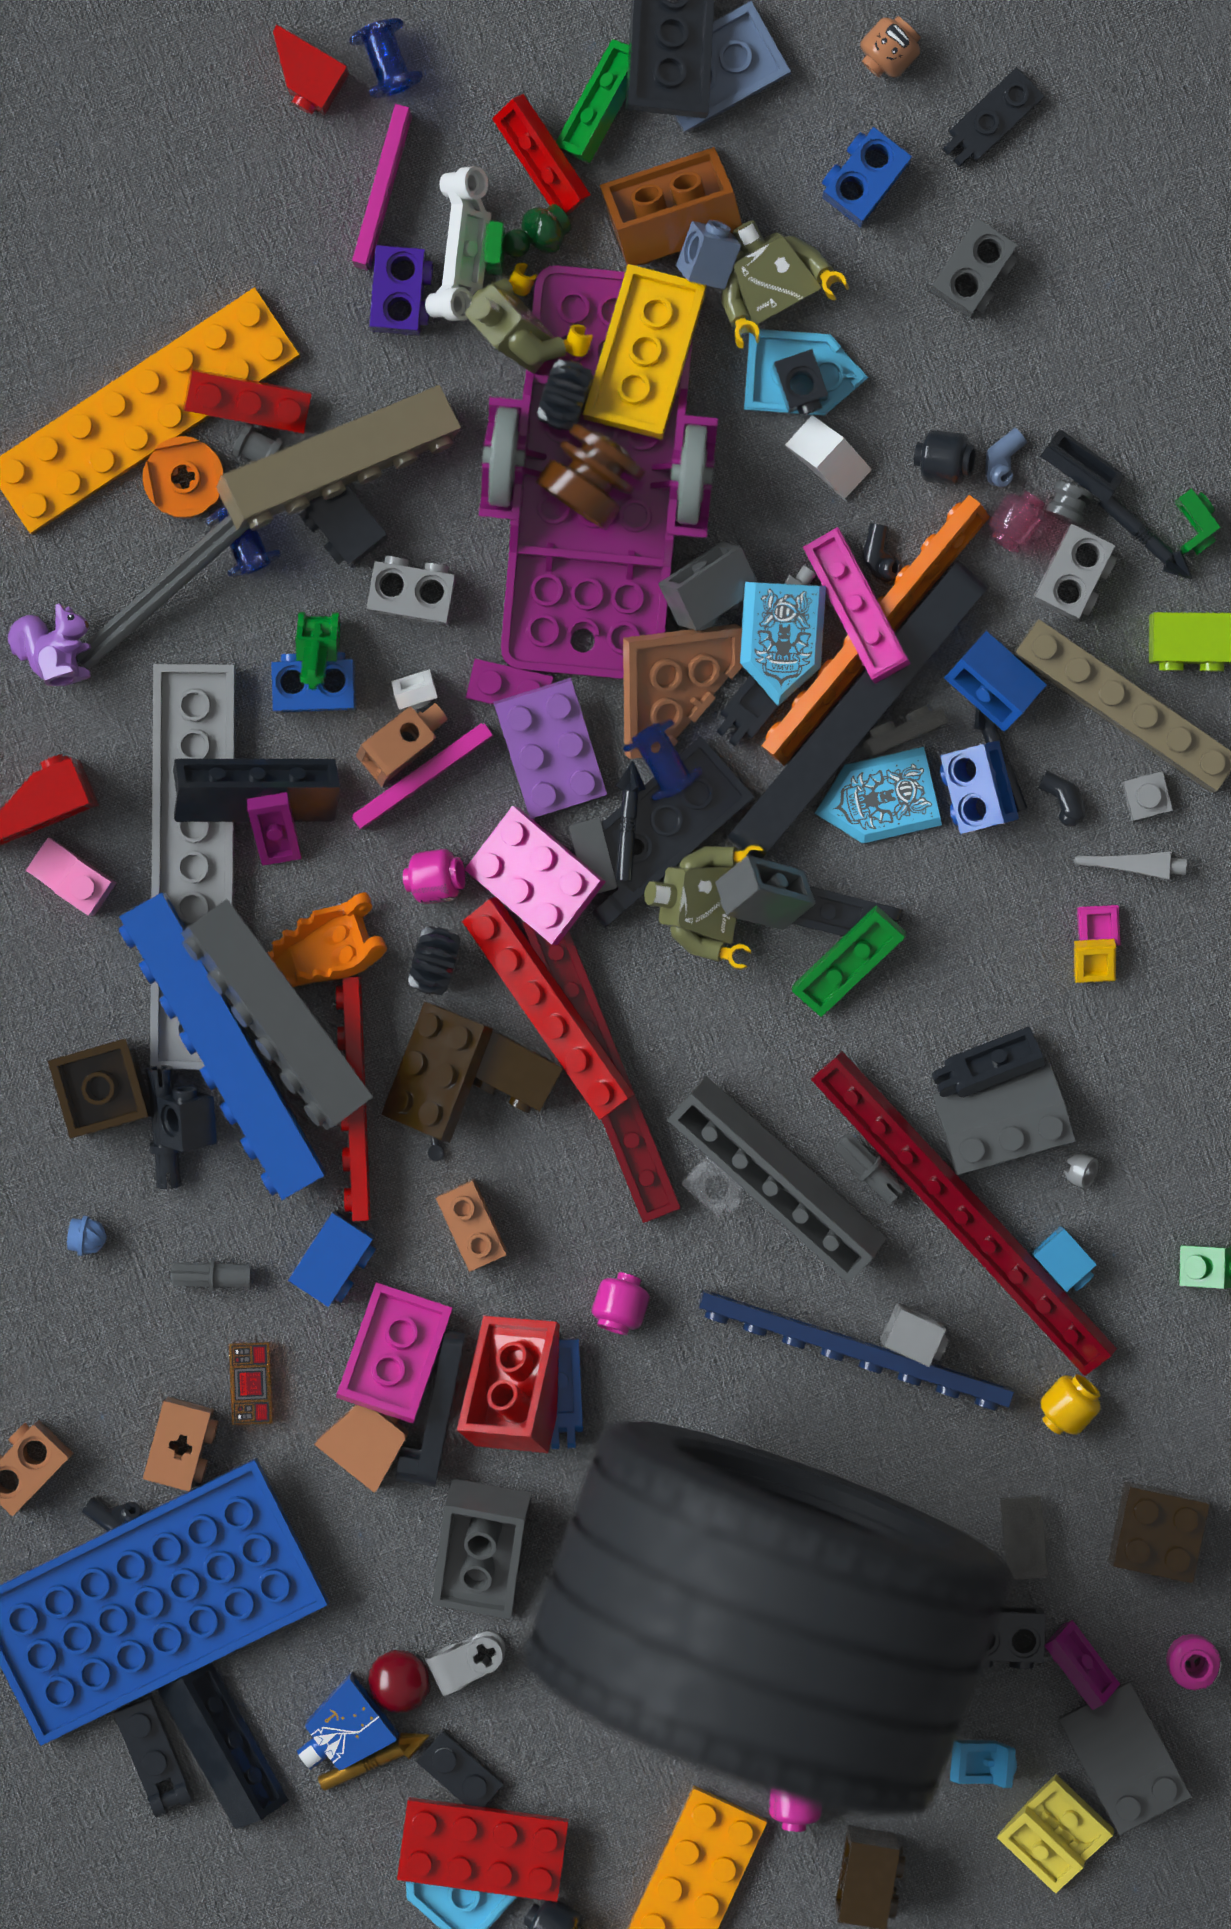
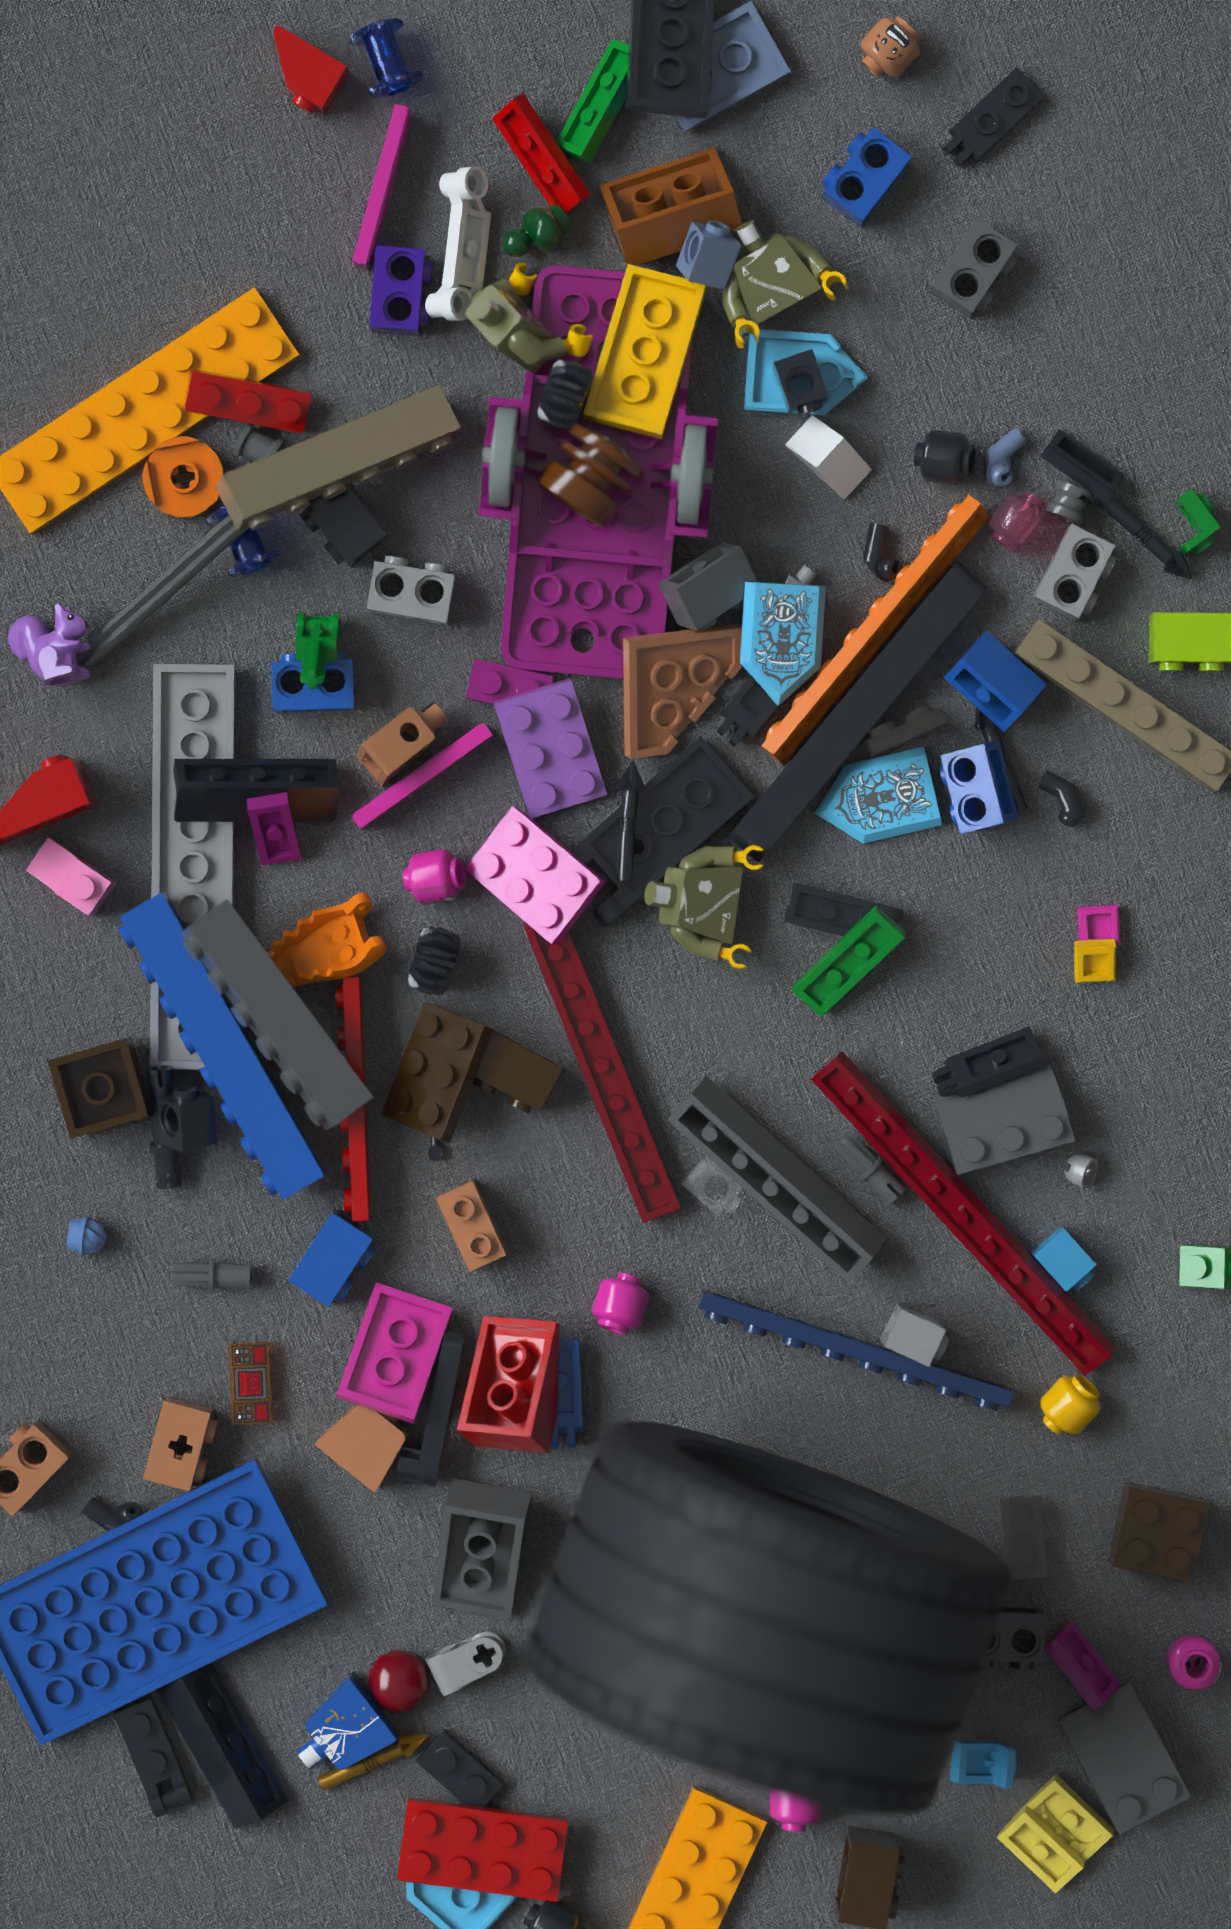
(414, 690): white plate -> none
(494, 248): green tile -> none
(548, 1008): red plate -> none
(593, 851): dark grey sticker -> none
(666, 763): clear blue hose -> none
(765, 892): dark grey brick -> none
(856, 605): dark pink tile -> none
(1147, 796): light grey plate -> none
(1152, 864): light grey piece -> none

